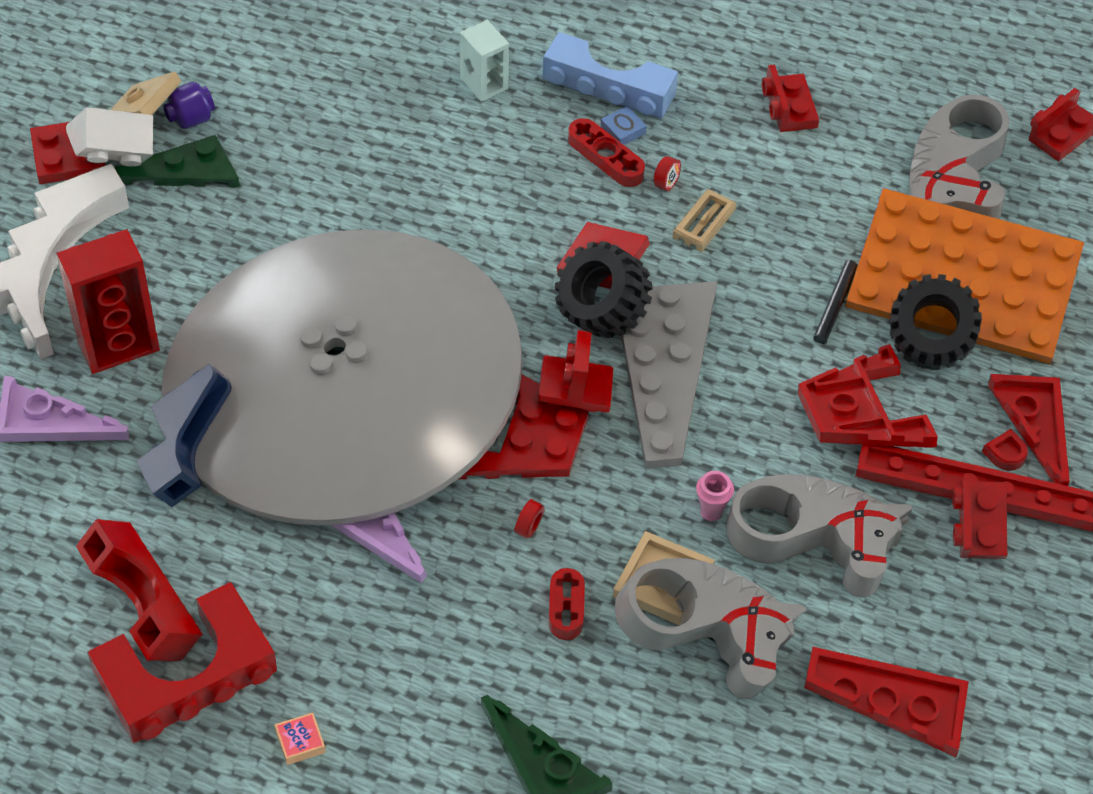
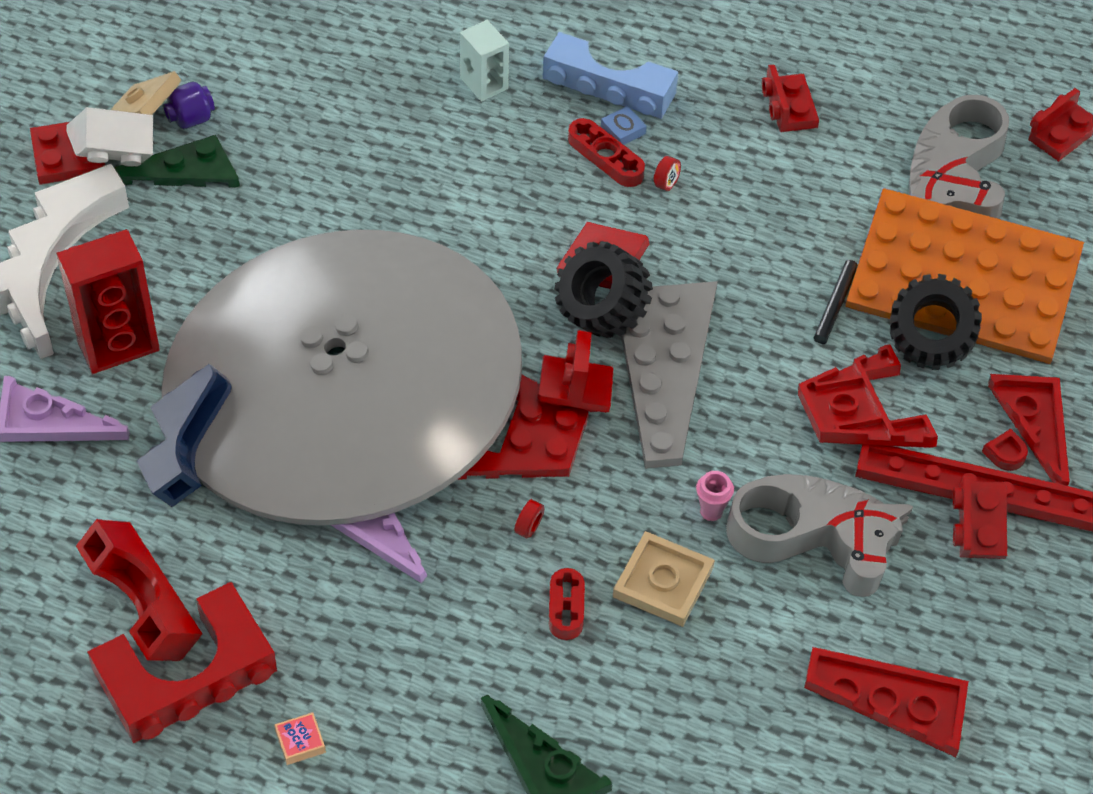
(693, 236): tan tile -> none
(718, 605): light grey animal -> none

